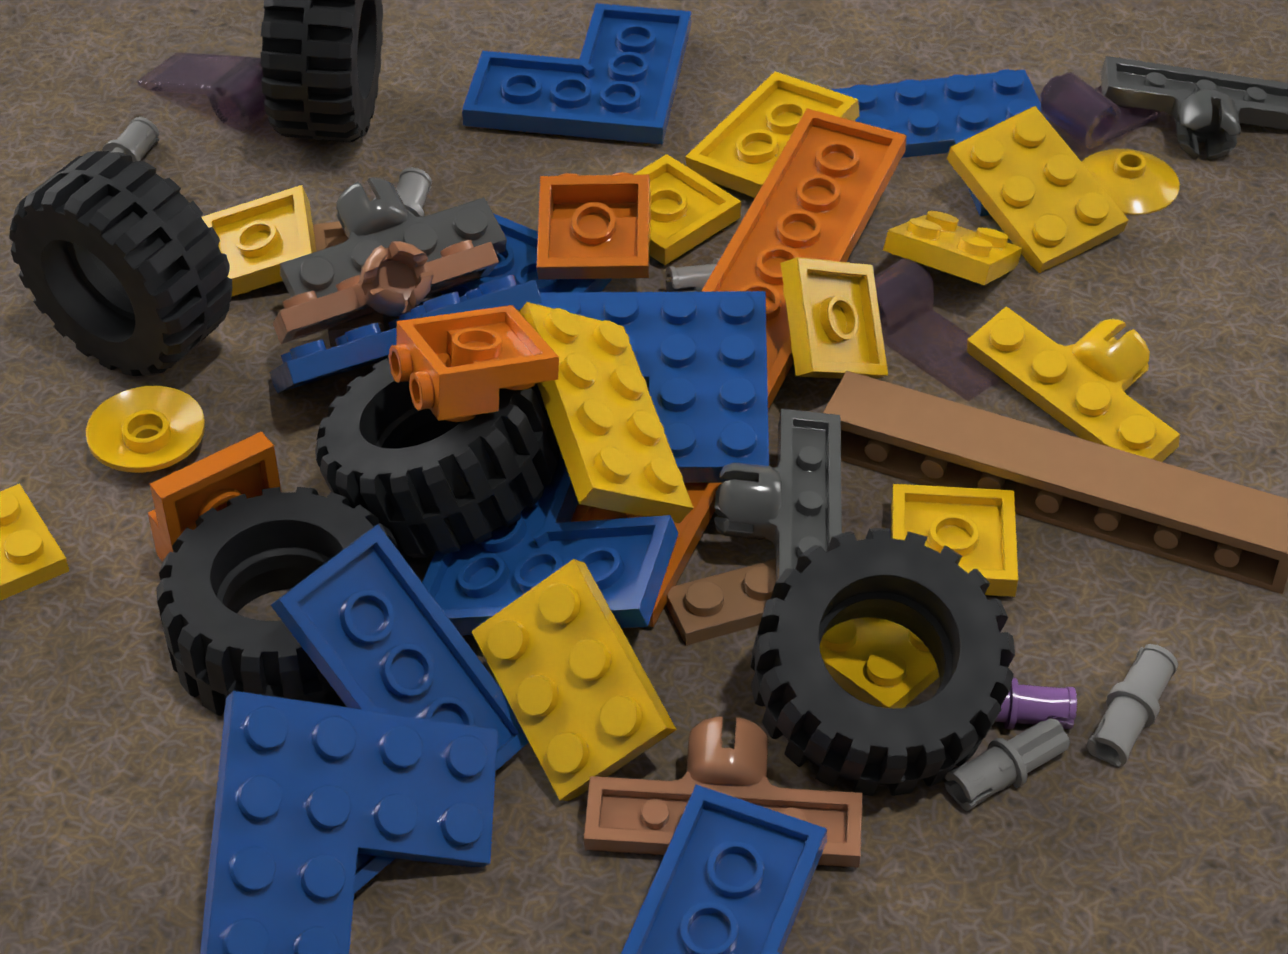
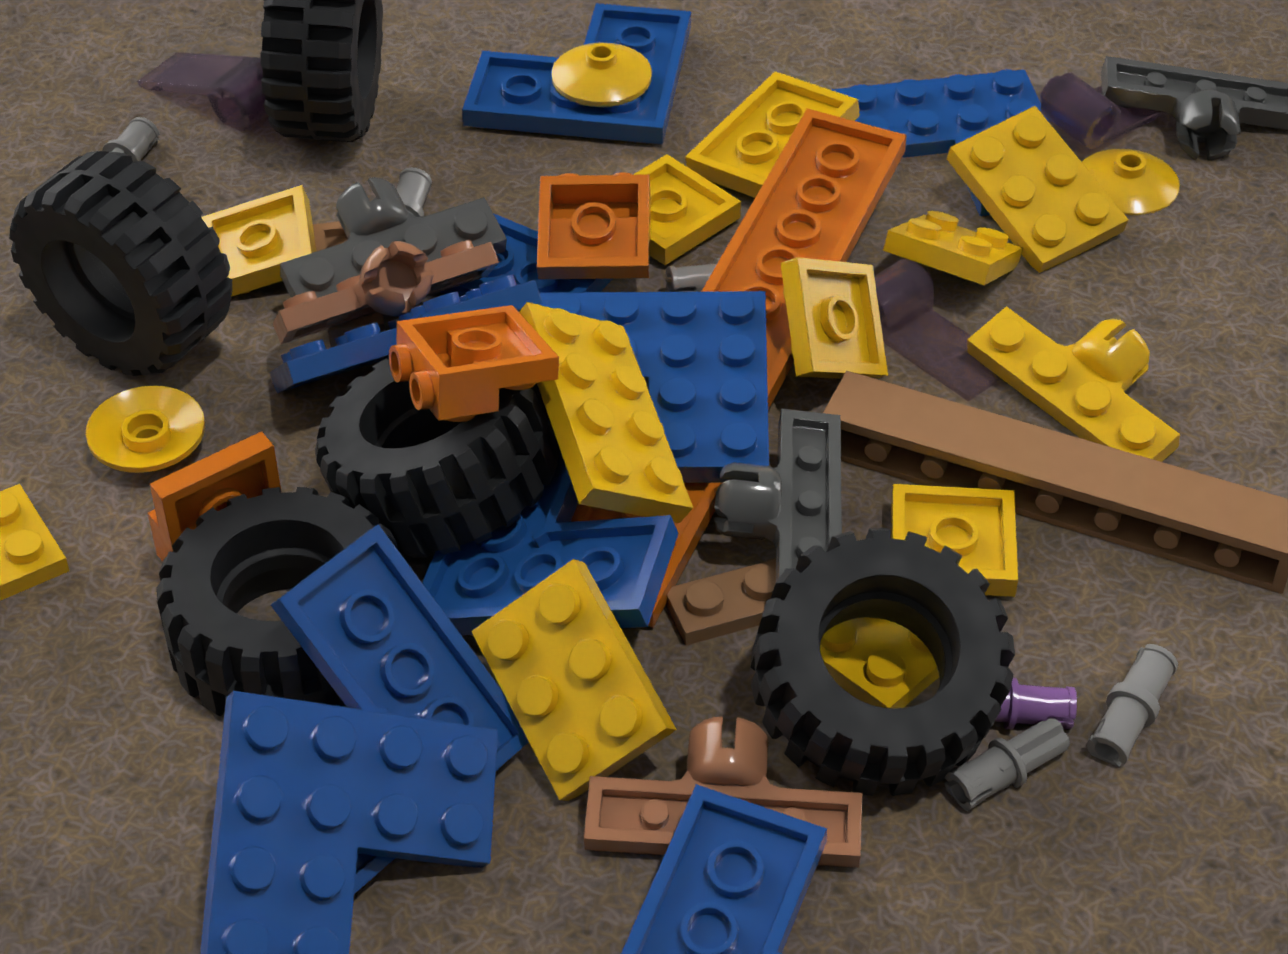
(601, 74): none -> yellow dish

